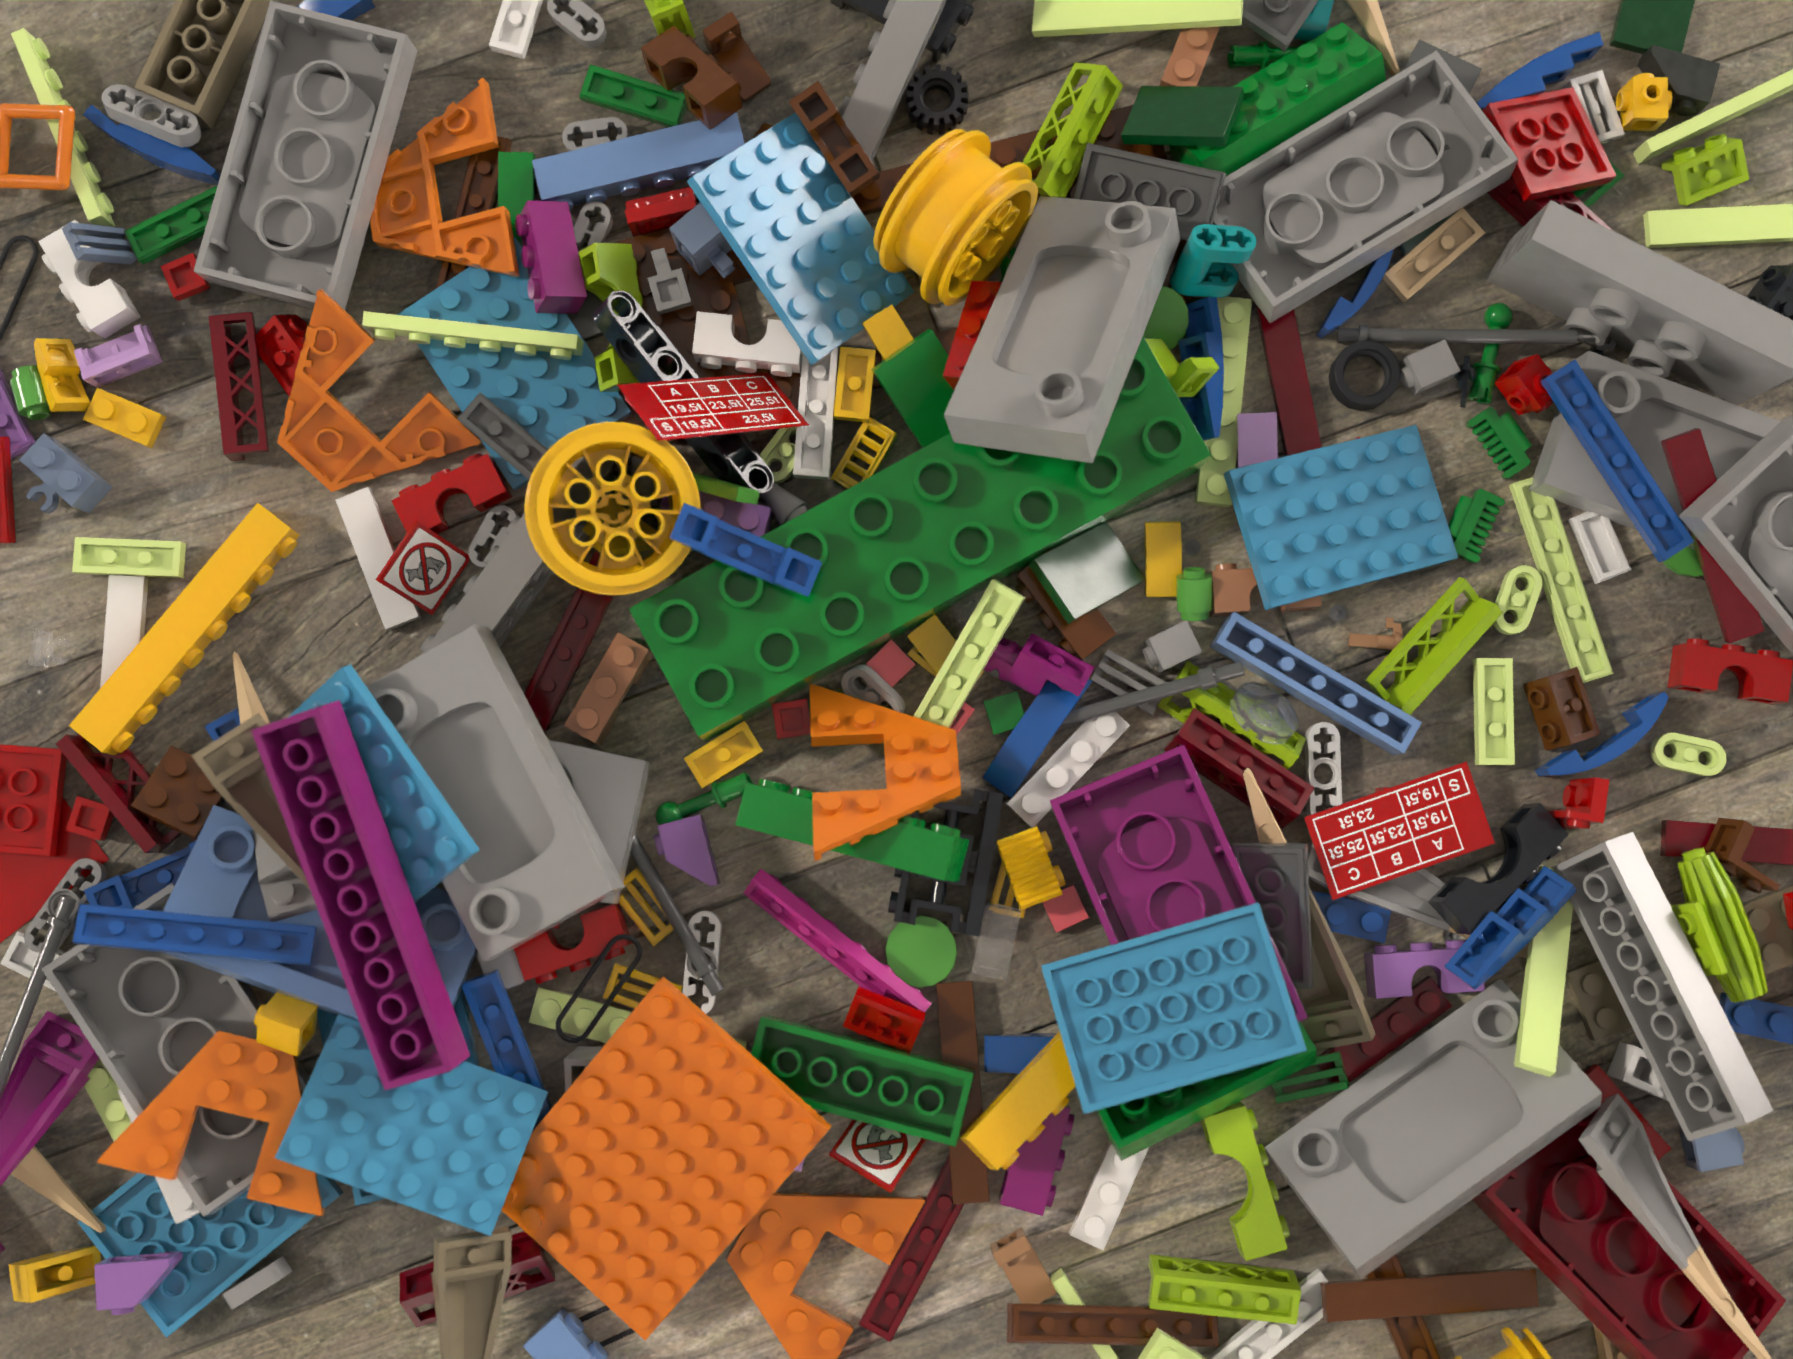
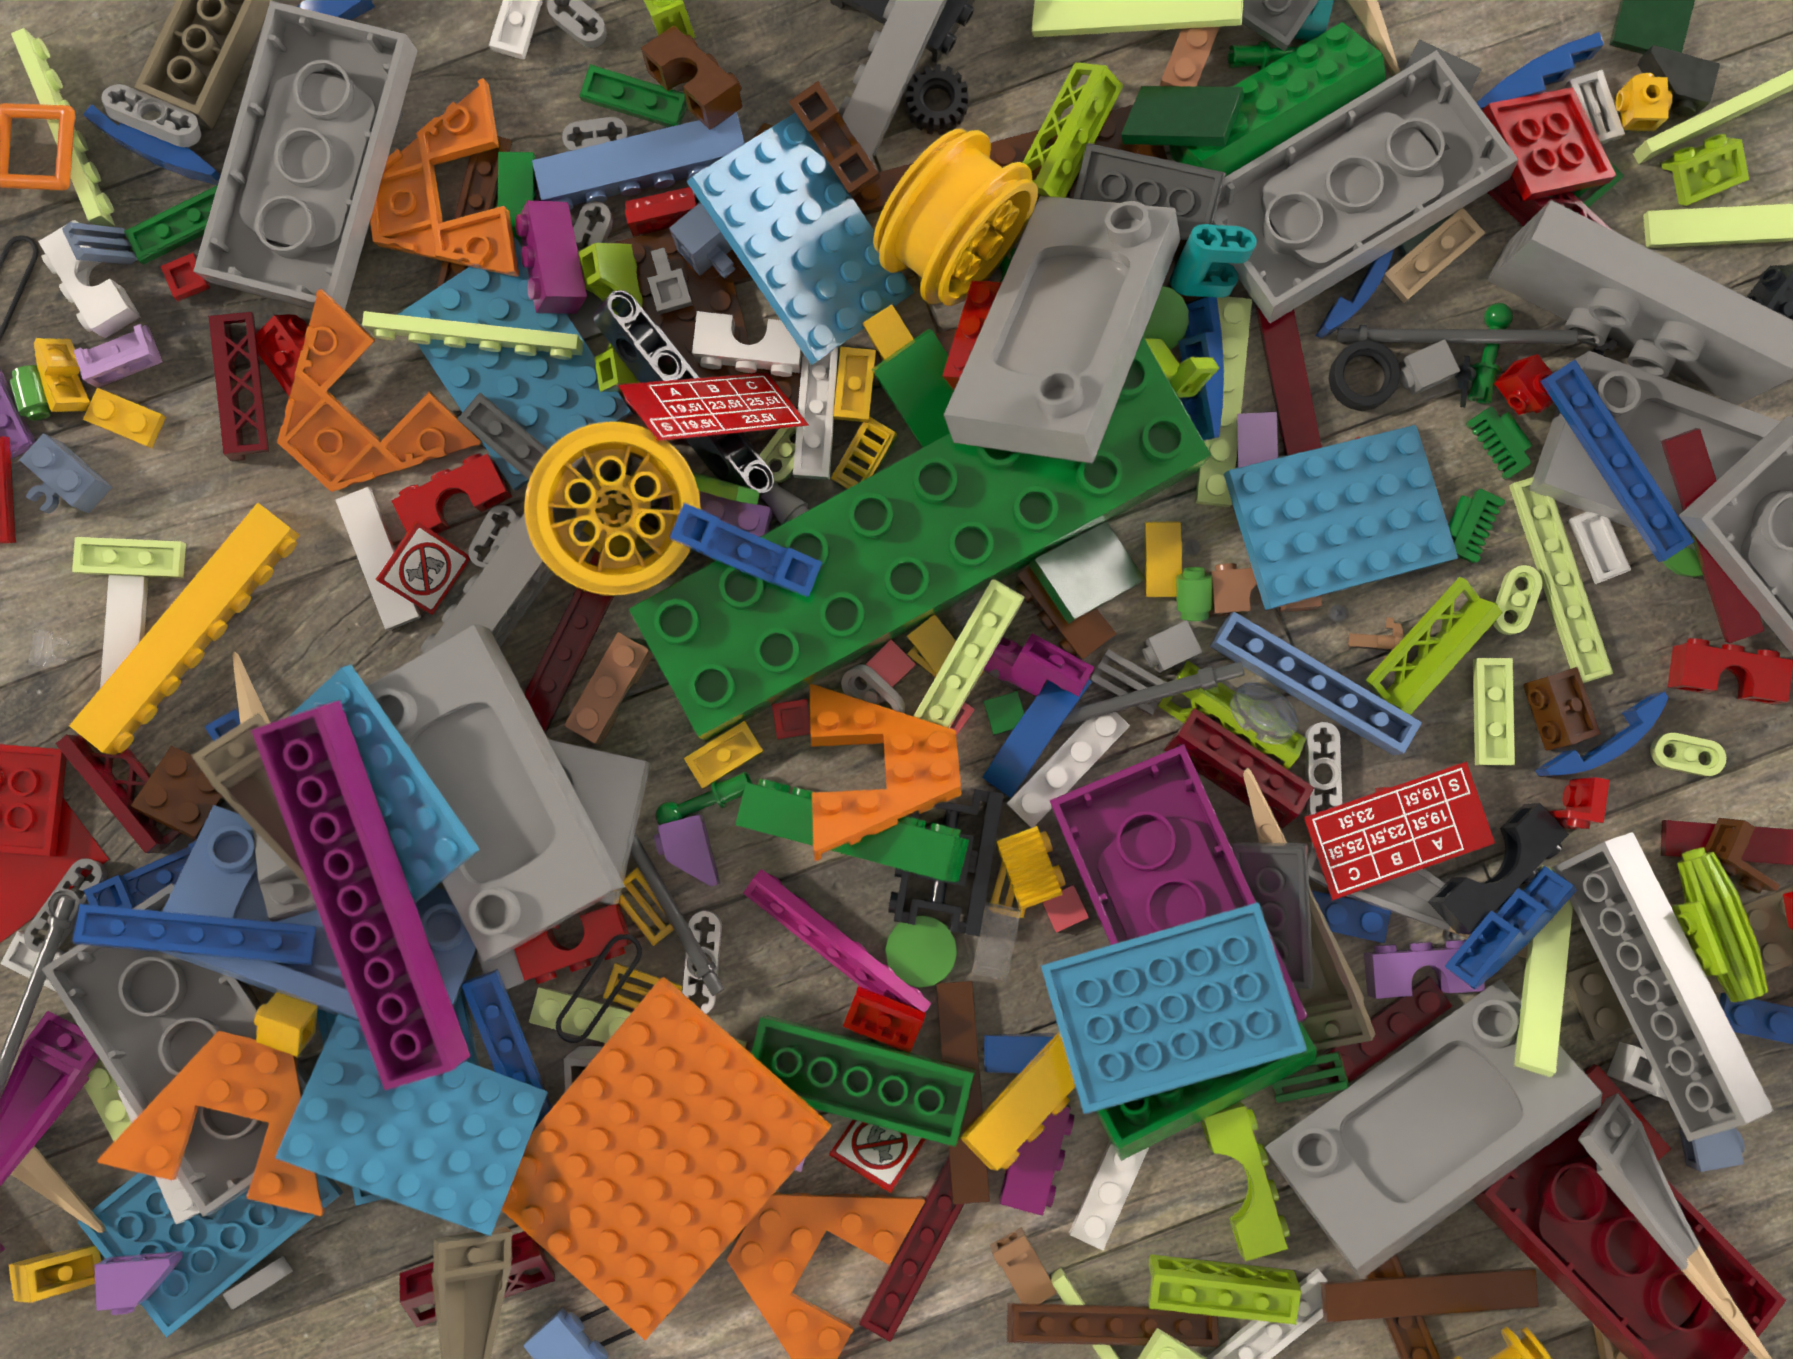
(90, 818): red plate -> none
(734, 56): reddish brown bracket -> none

